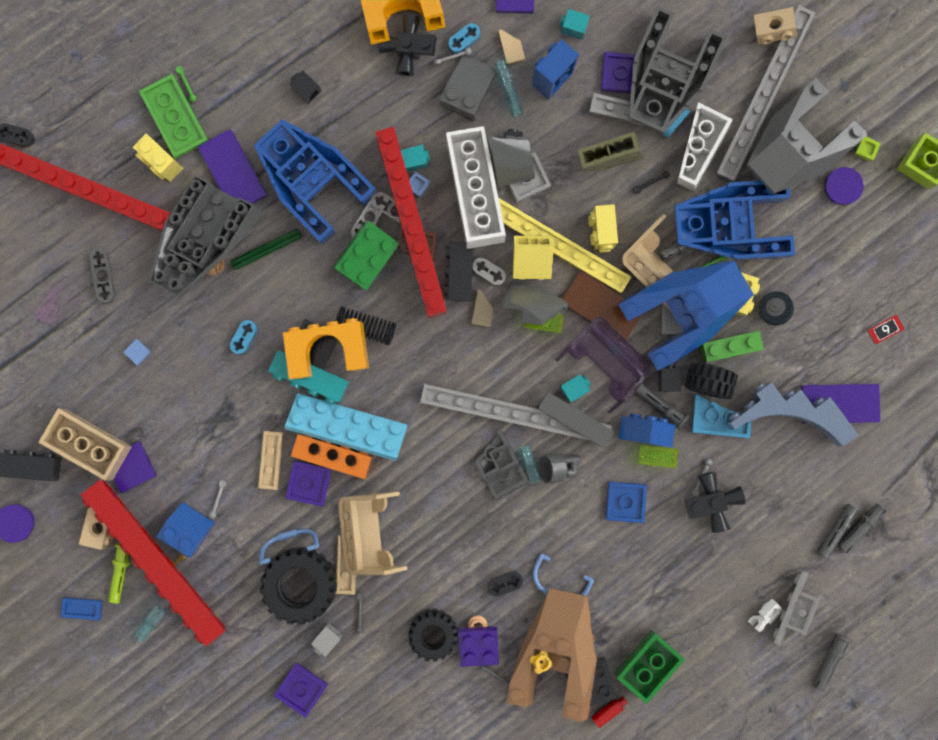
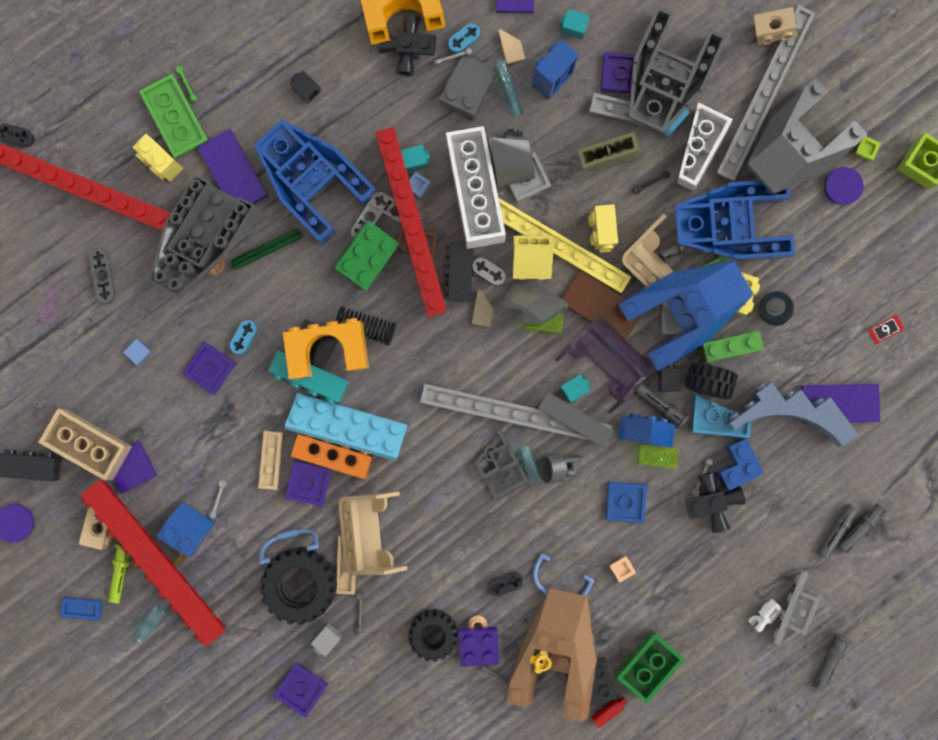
(209, 368): none -> dark purple tile
(622, 568): none -> light nougat plate
(744, 466): none -> blue brick

